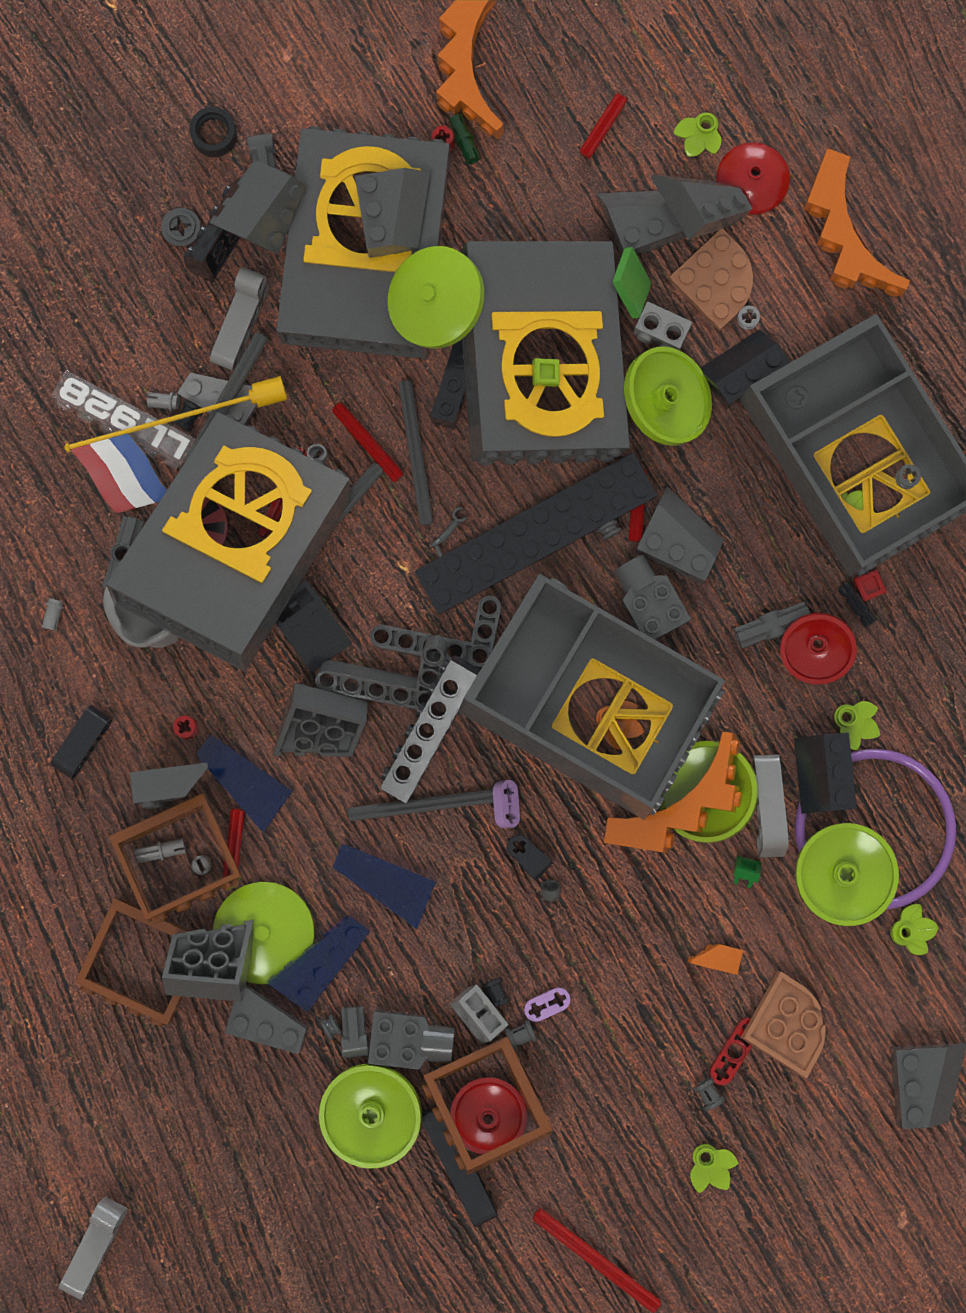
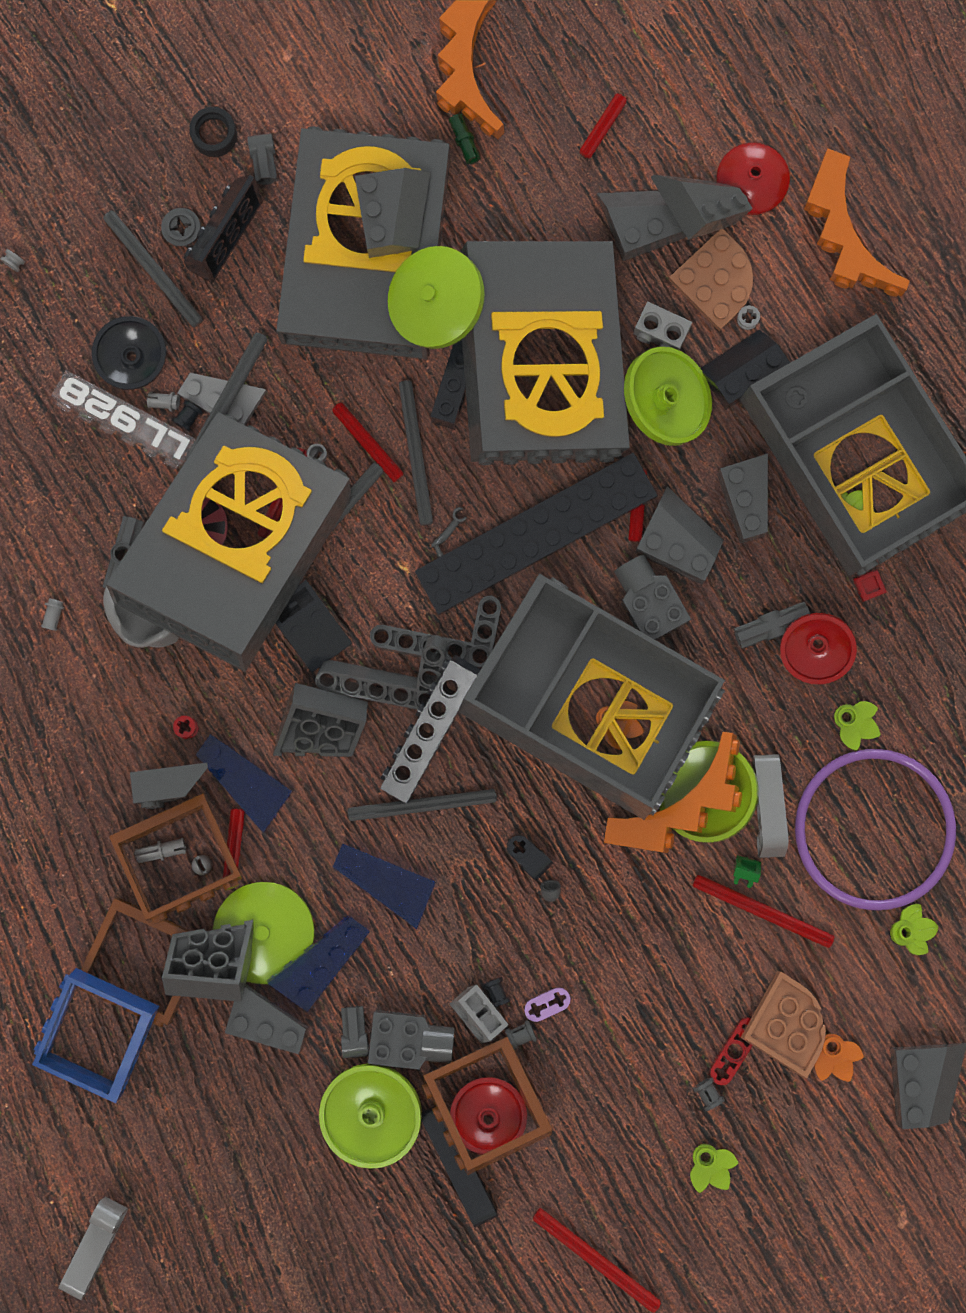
(12, 260): none -> light grey bush
(74, 1073): none -> blue window
(81, 742): black beam -> none
(122, 467): flag -> none
(126, 337): none -> black dish
(152, 268): none -> dark grey axle
(249, 296): light grey beam -> none
(261, 206): dark grey wedge -> none
(331, 1027): dark grey bush -> none
(447, 134): red bush -> none
(506, 804): lavender beam -> none
(545, 372): lime tile -> none
(609, 530): dark grey bush -> none
(632, 282): bright green tile -> none
(698, 138): lime plate -> none
(719, 958): orange slope -> none
(747, 496): none -> dark grey wedge
(763, 911): none -> red axle
(825, 773): black slope -> none
(838, 1061): none -> orange plate
(846, 874): lime dish -> none
(857, 604): black axle -> none
(910, 469): dark grey bush -> none

